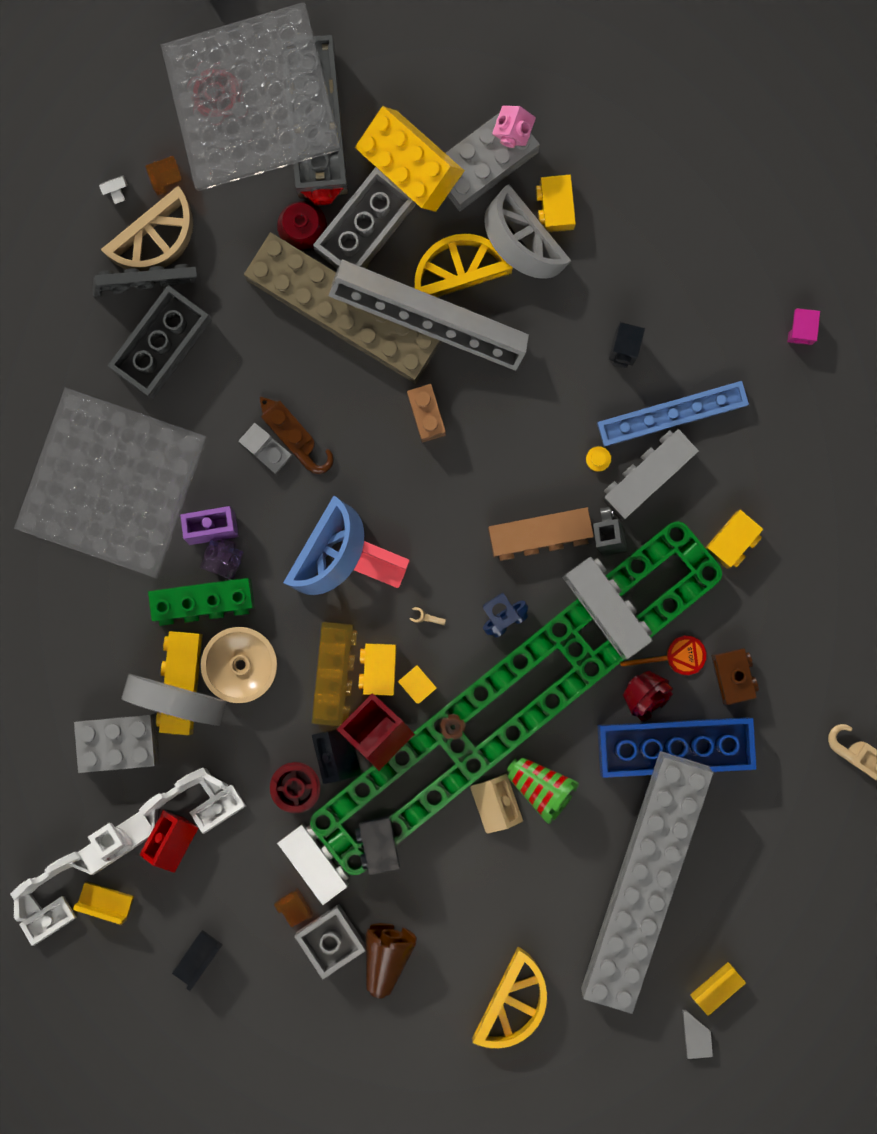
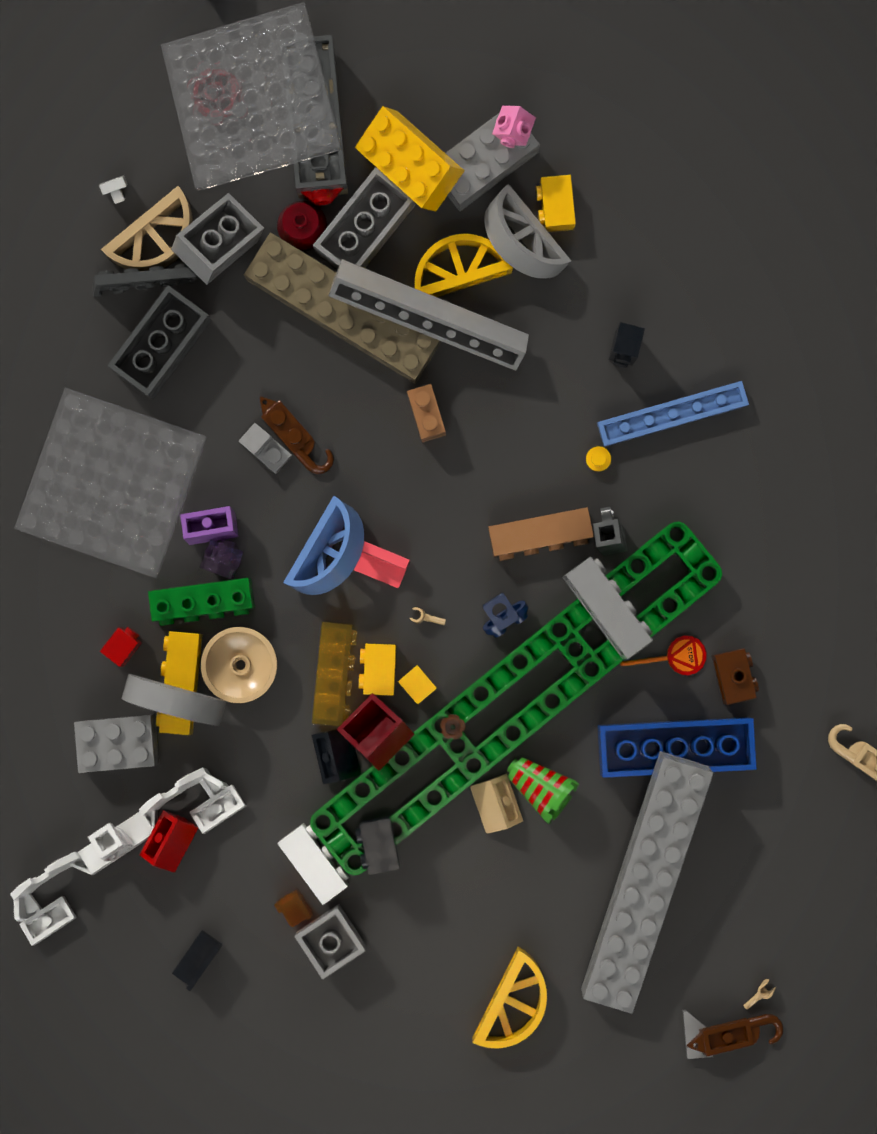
(104, 903): yellow panel -> none
(121, 646): none -> red brick
(163, 173): clear orange panel -> none
(217, 238): none -> light grey brick
(295, 787): dark red cone -> none
(386, 957): reddish brown cone -> none
(646, 694): dark red cone -> none
(651, 474): light grey brick -> none
(718, 988): yellow panel -> none
(734, 539): yellow brick -> none
(734, 1034): none -> reddish brown plate
(762, 993): none -> tan hand
(804, 327): dark pink panel -> none

